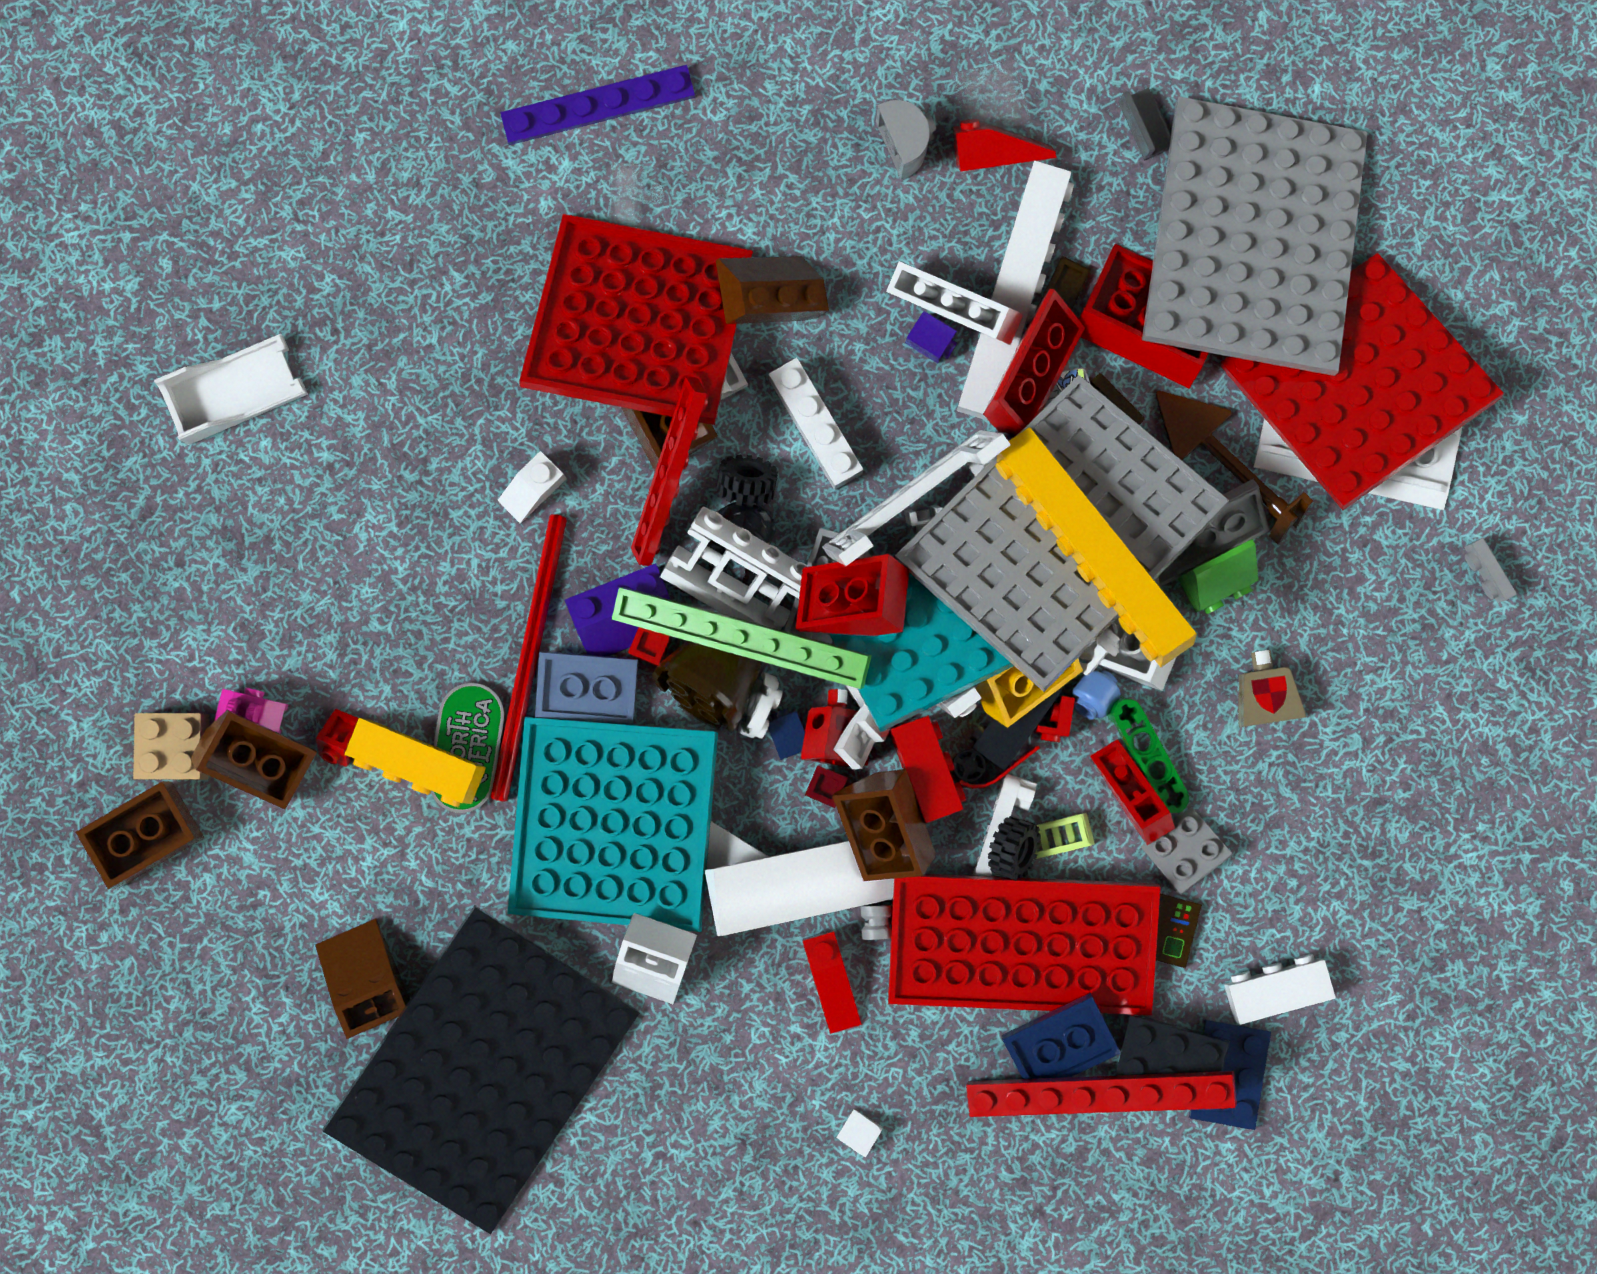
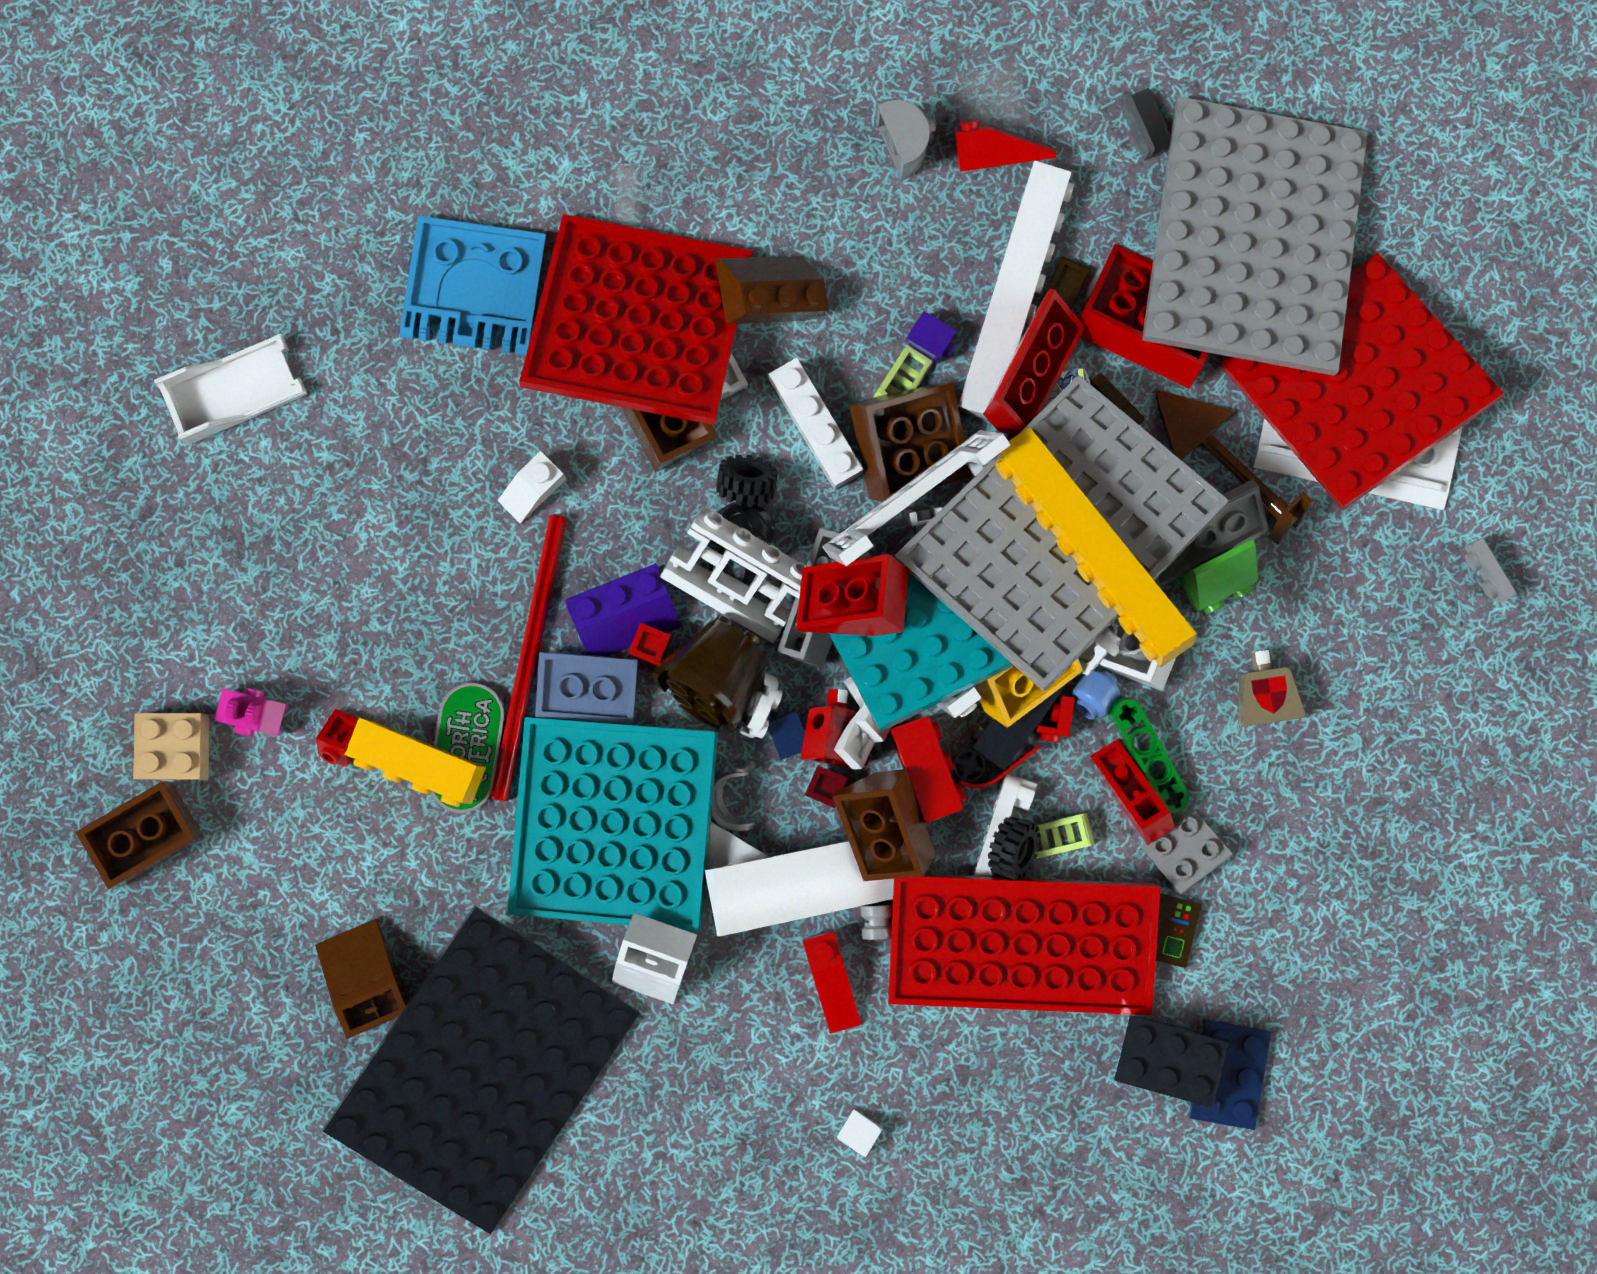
(252, 758): reddish brown slope -> none
(473, 278): none -> dark azure hinge
(597, 105): dark purple plate -> none
(672, 461): red plate -> none
(719, 812): none -> light grey helmet
(742, 637): plate -> none
(887, 388): none -> yellowish green slope
(906, 435): none -> reddish brown slope
(955, 303): white brick -> none
(1062, 1041): dark blue plate -> none
(1102, 1094): red plate -> none
(1279, 989): white brick -> none

